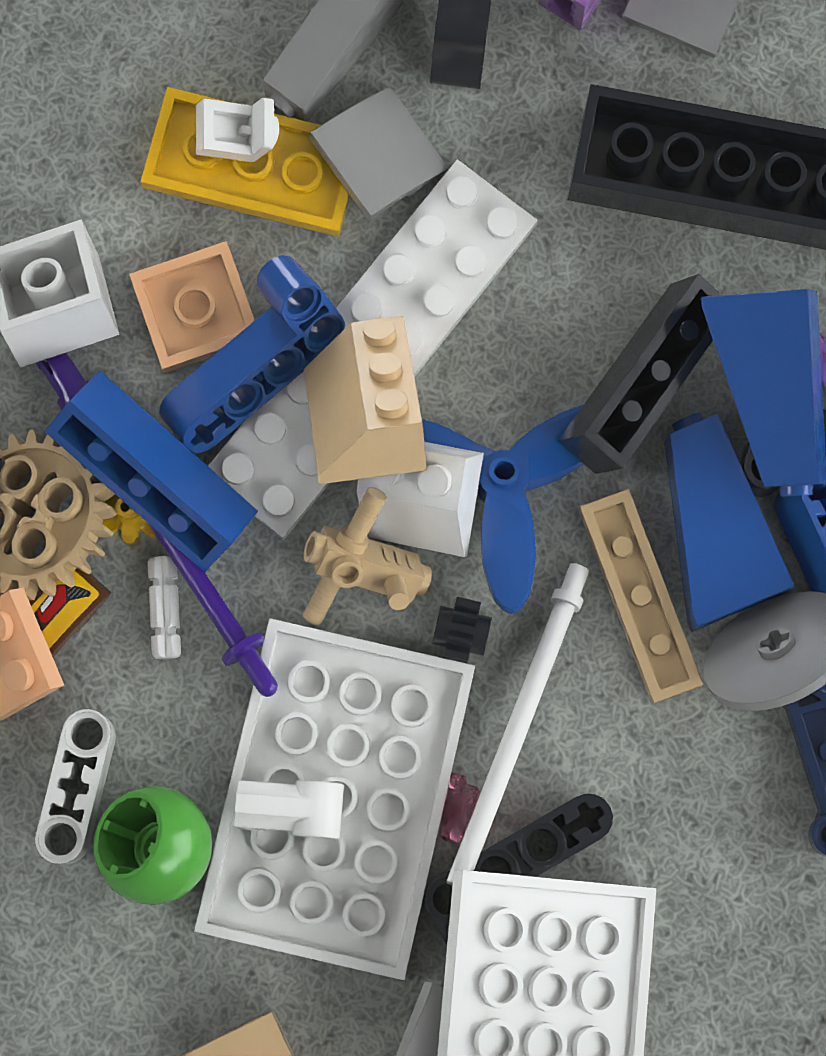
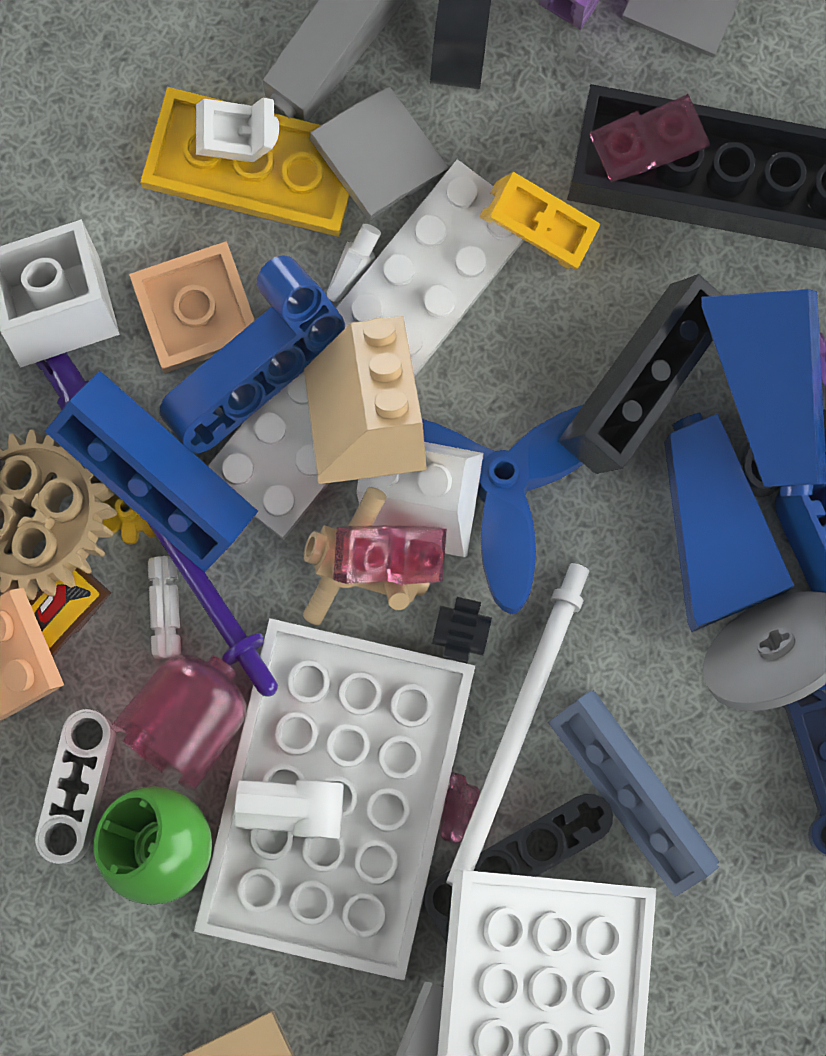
(184, 716): none -> clear pink cylinder
(353, 262): none -> white bar
(389, 554): none -> clear pink slope
(541, 219): none -> yellow hinge
(634, 793): none -> sand blue fence
(640, 596): tan plate -> none
(649, 139): none -> clear pink slope

